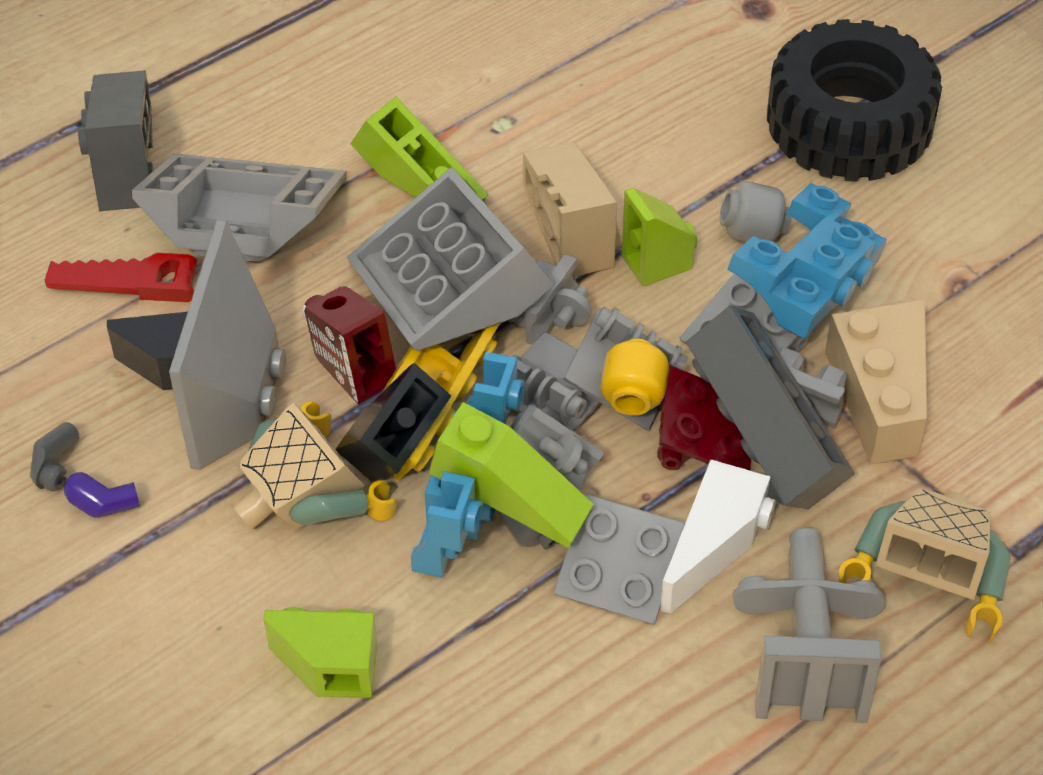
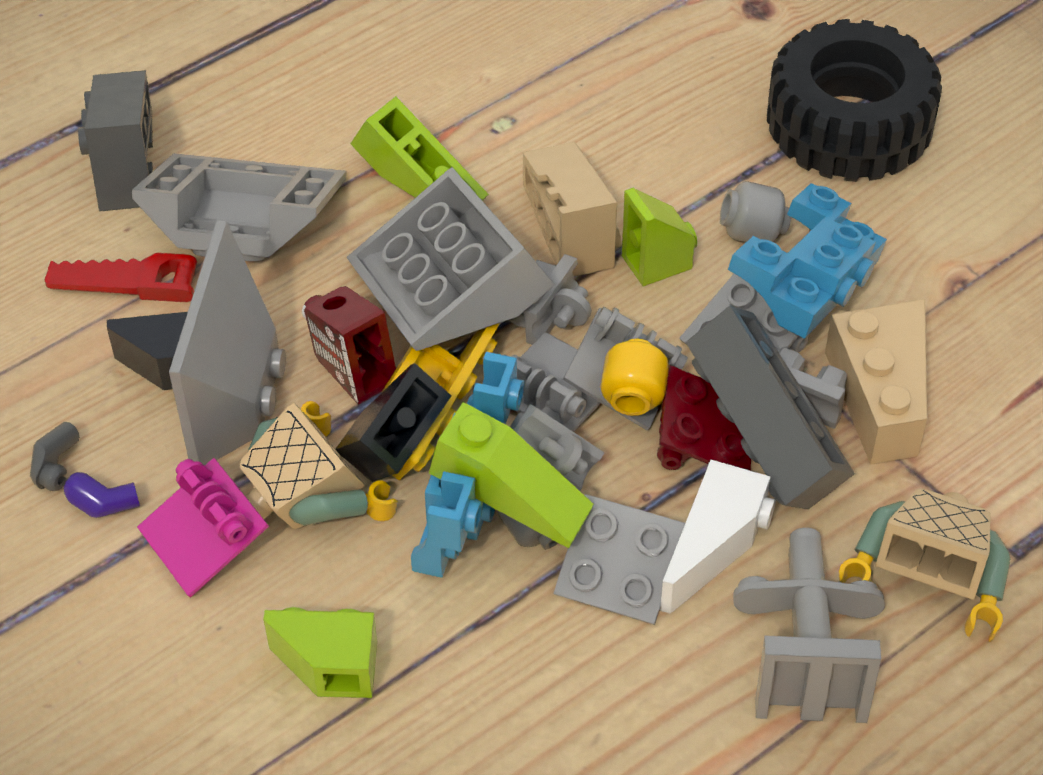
(201, 524): none -> dark pink hinge

